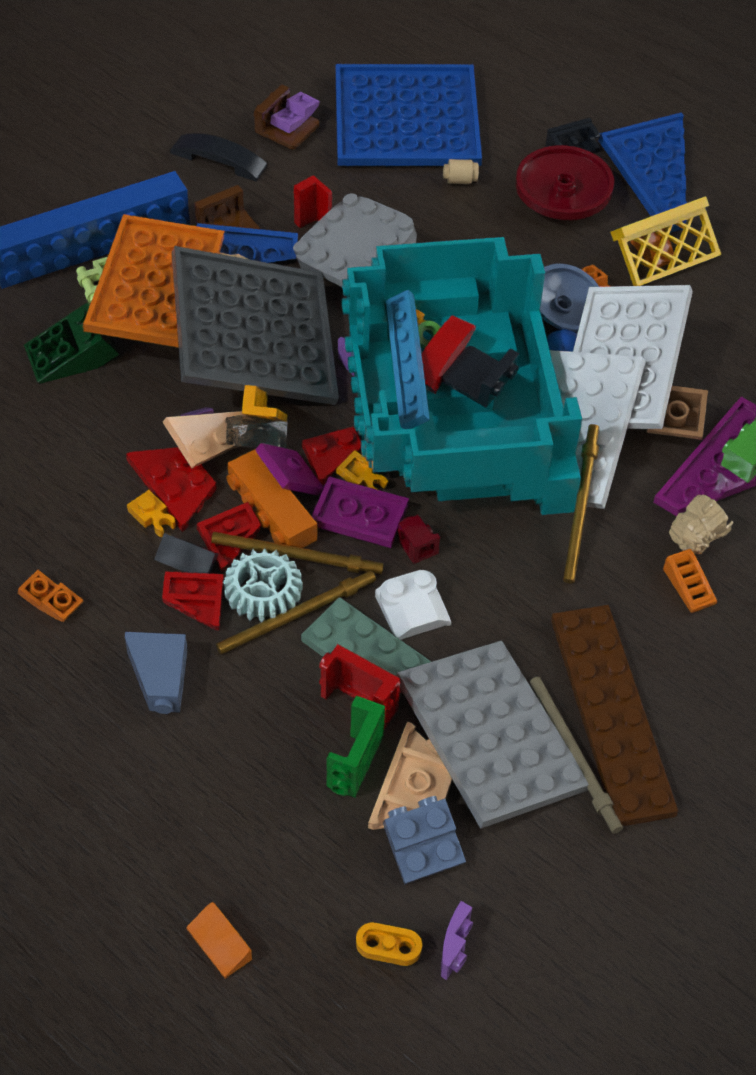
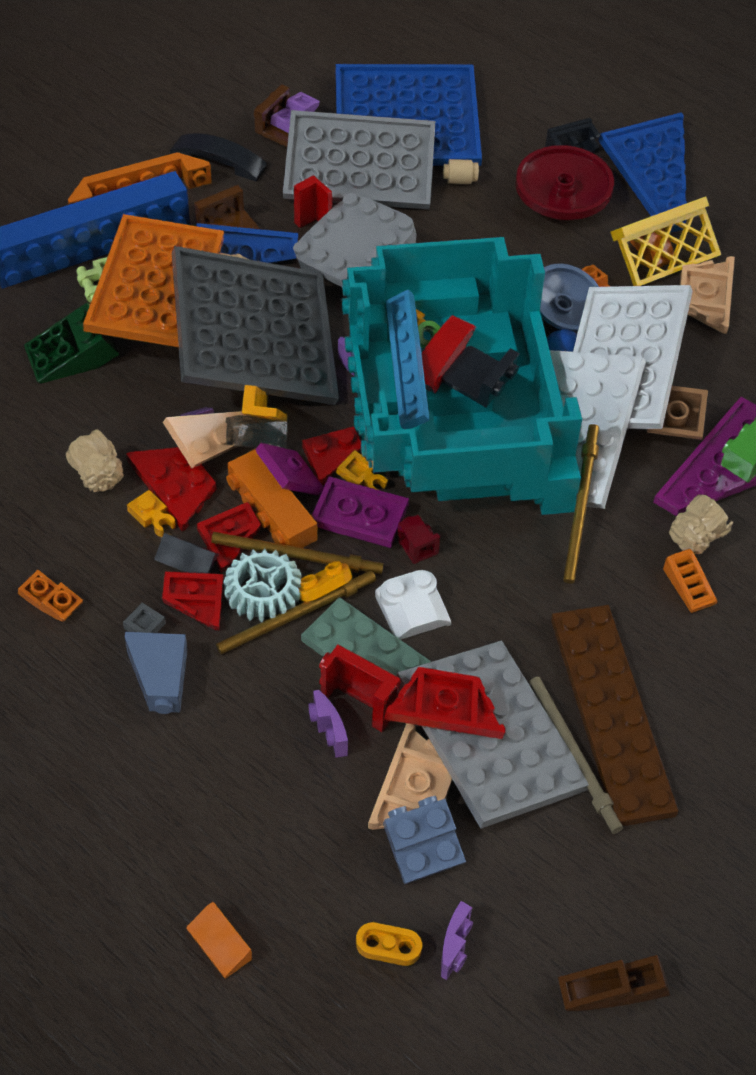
(95, 461): none -> tan hair
(144, 620): none -> dark grey plate
(193, 170): none -> orange slope
(319, 584): none -> light orange plate
(330, 722): none -> medium lavender slope
(362, 156): none -> light grey plate
(367, 727): green panel -> none
(446, 703): none -> red wing
(614, 984): none -> reddish brown slope
(711, 292): none -> light nougat wing

